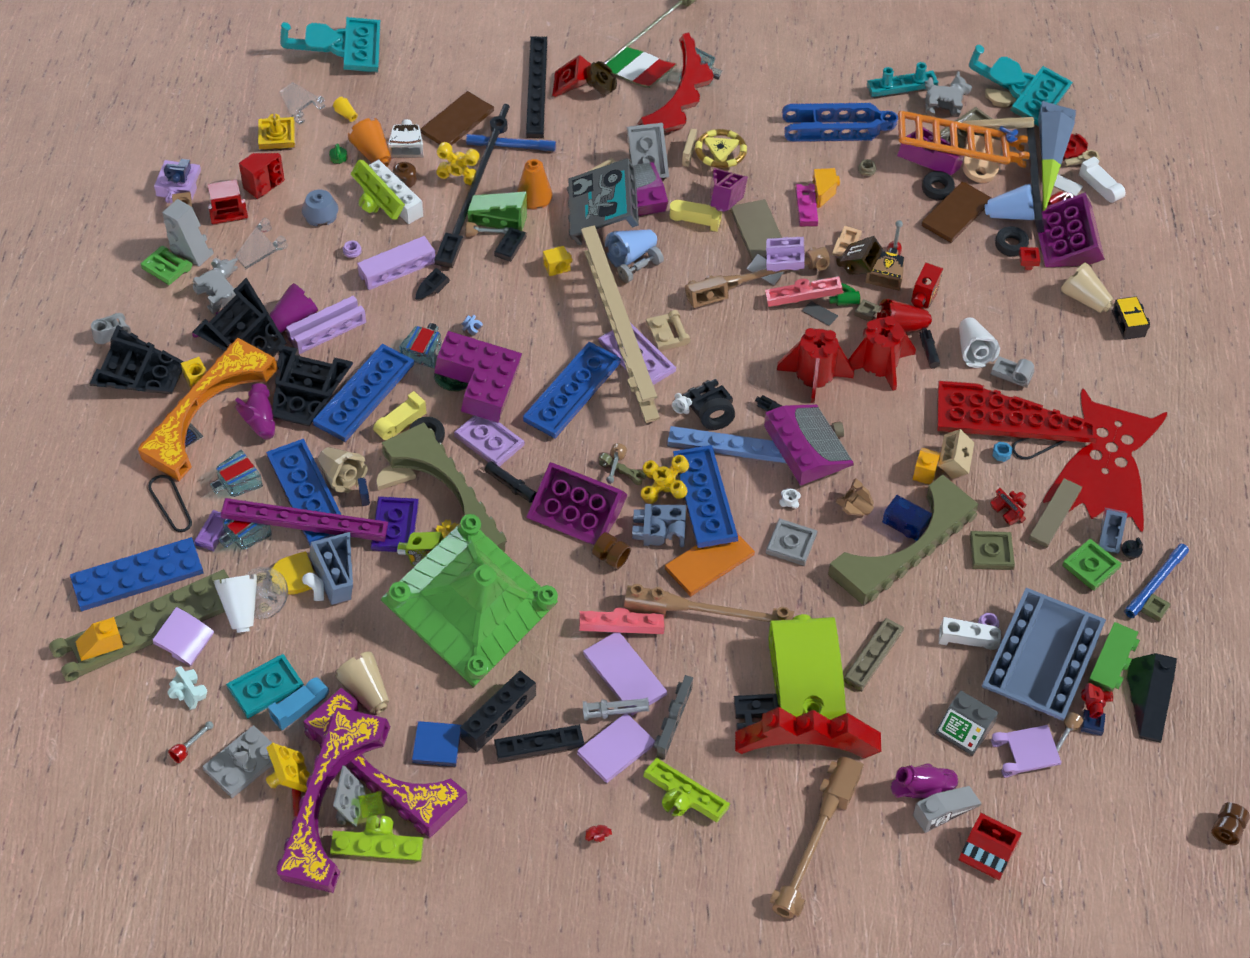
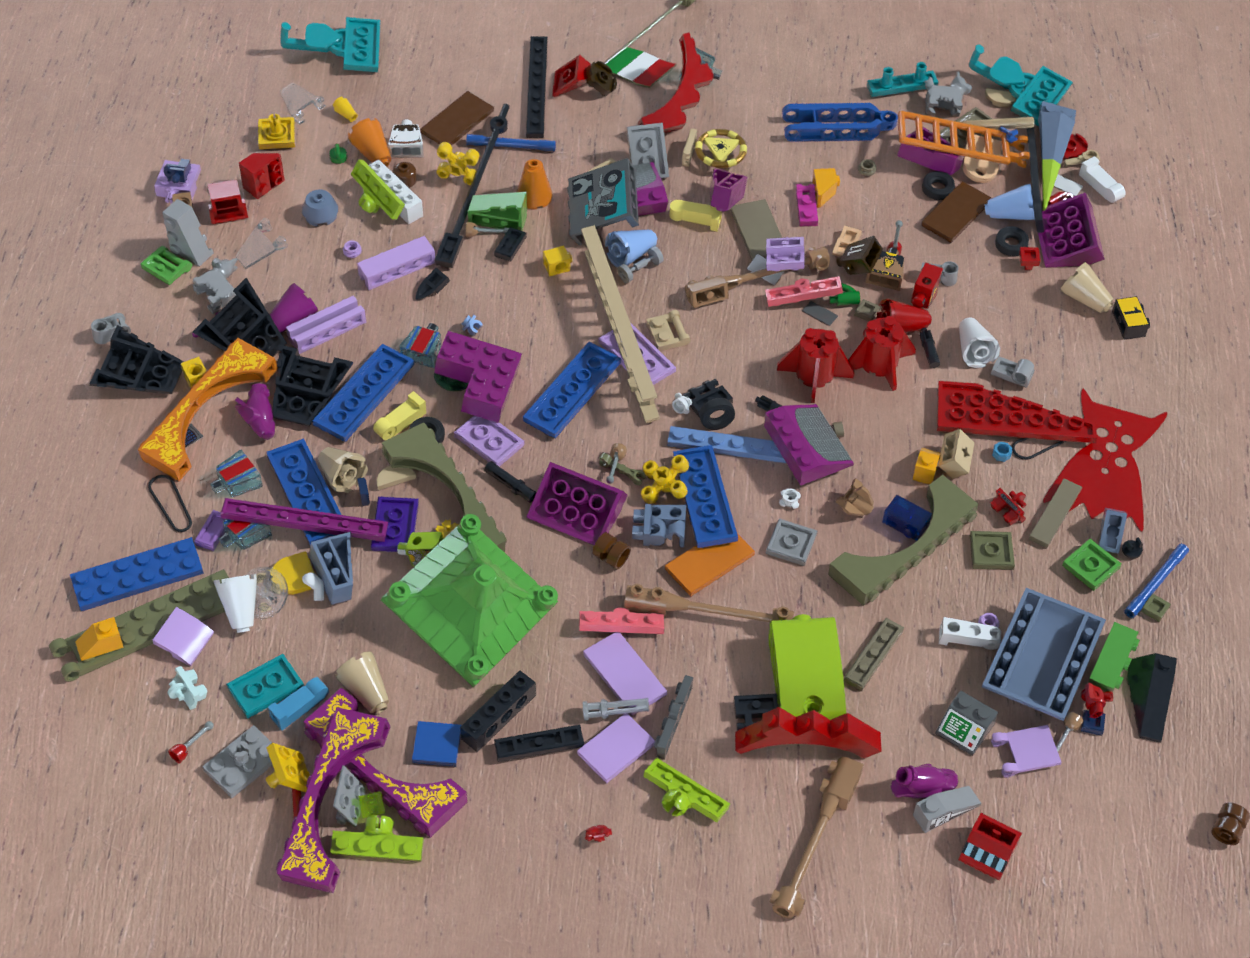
(949, 273): none -> light grey piece

